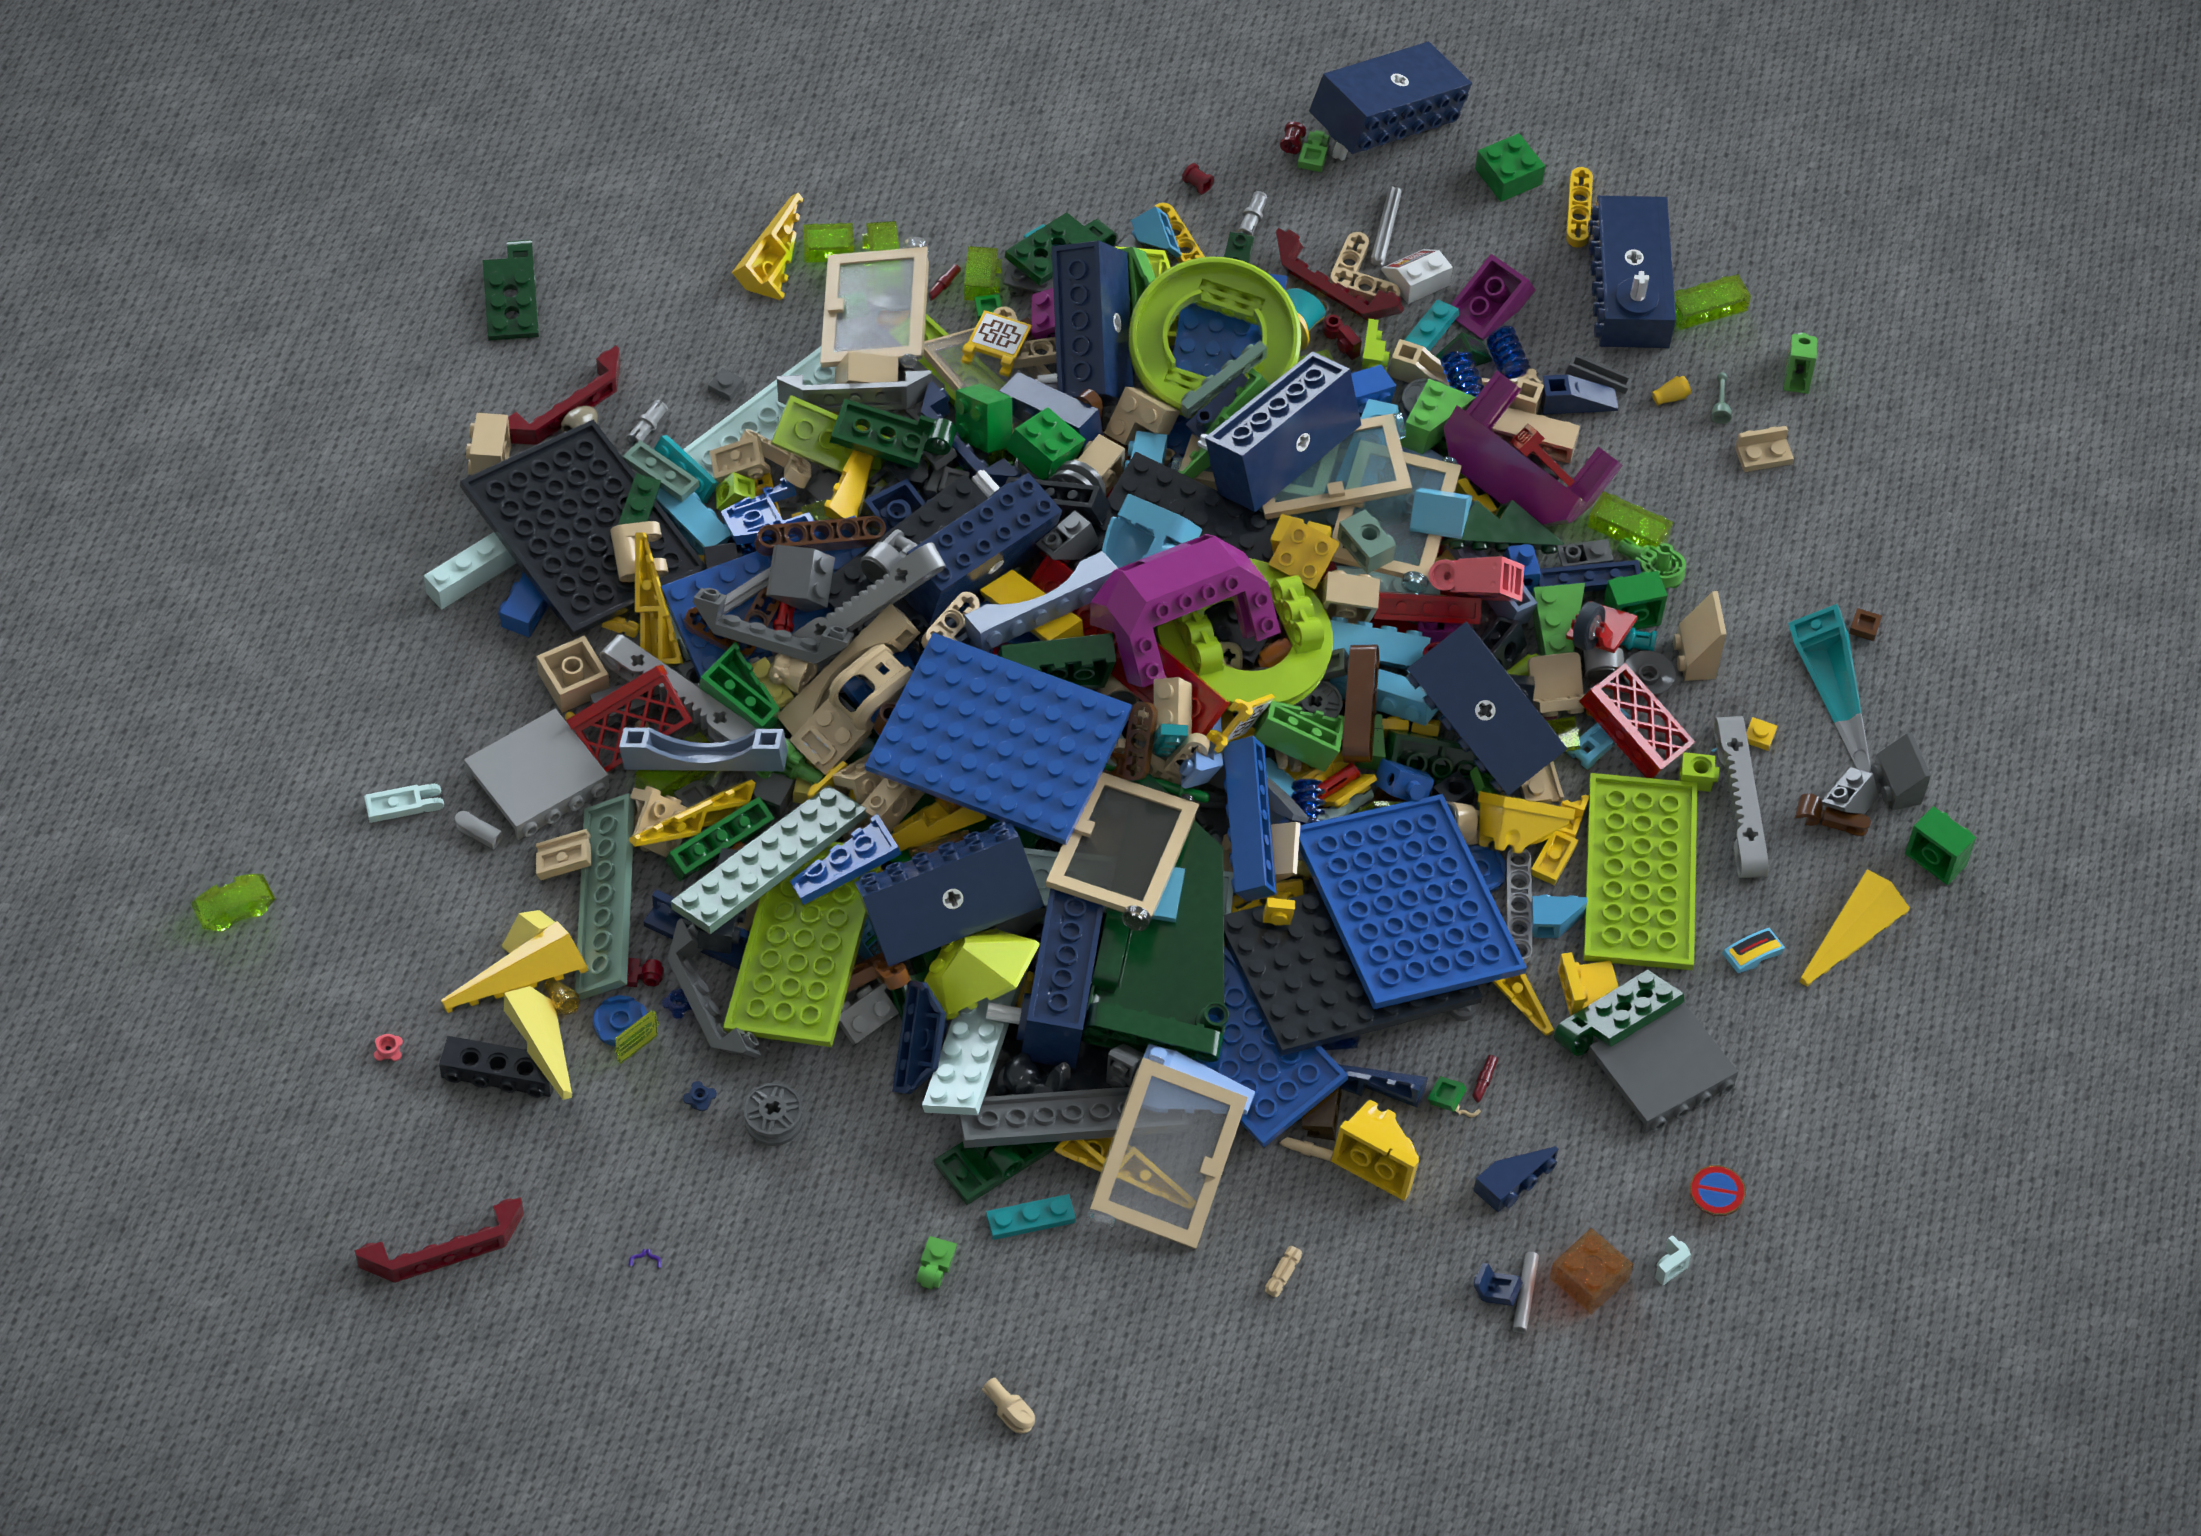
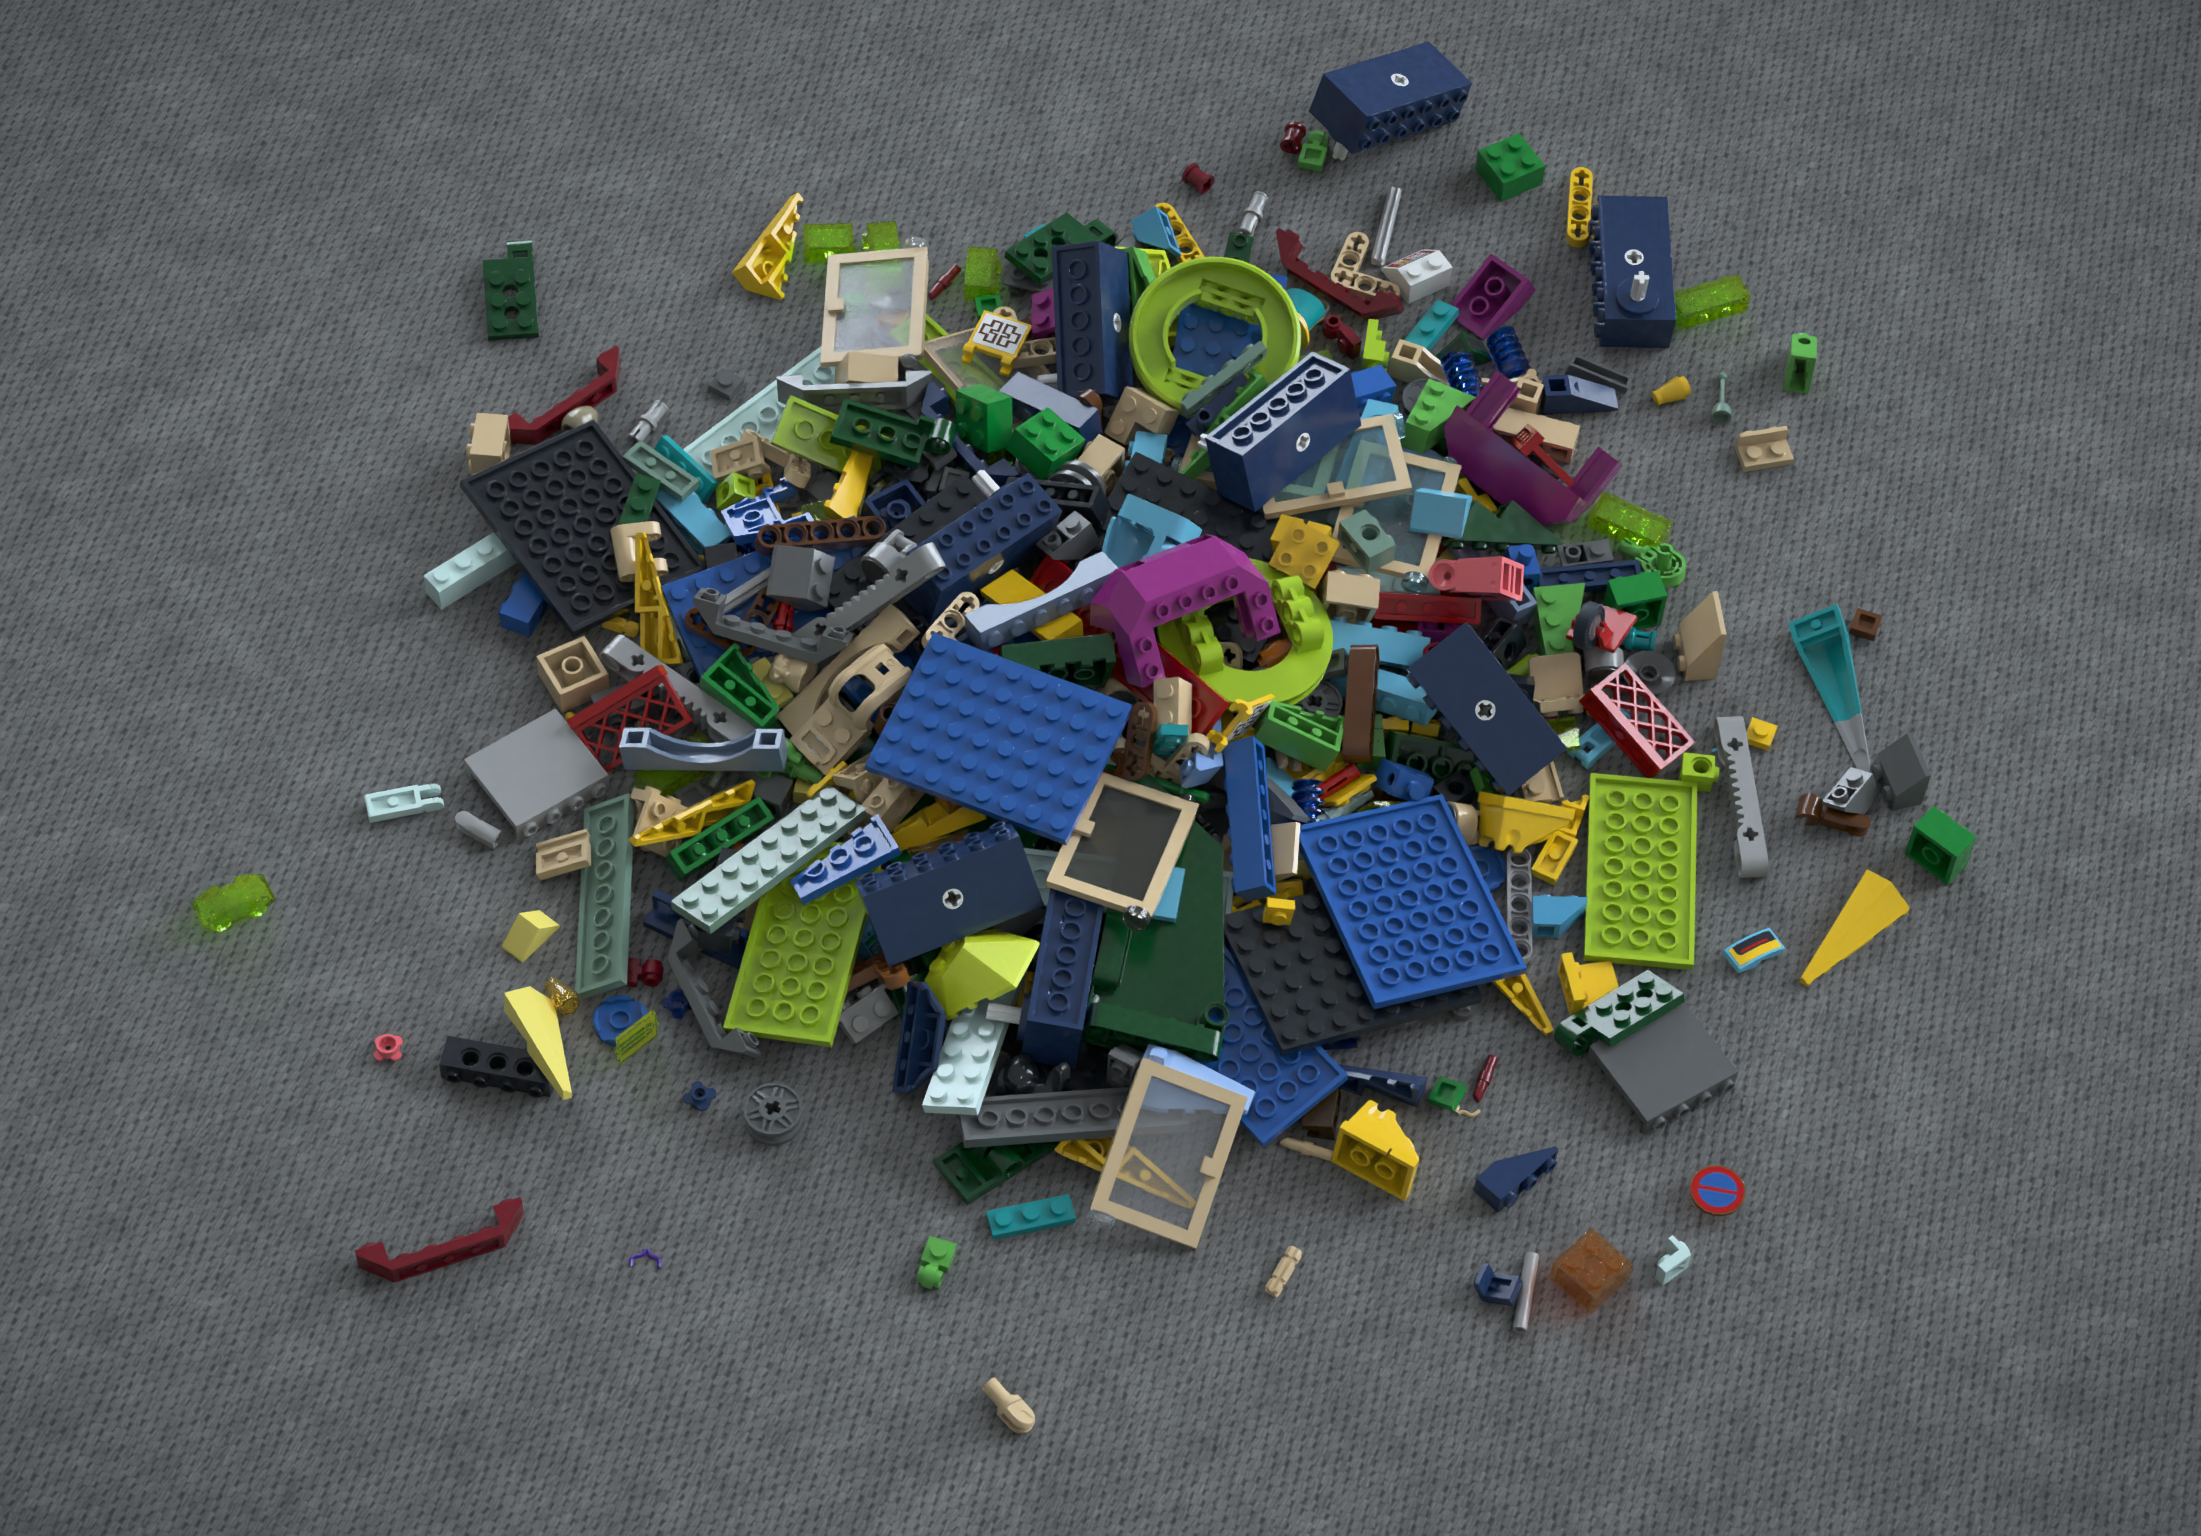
(540, 958): yellow wedge -> none

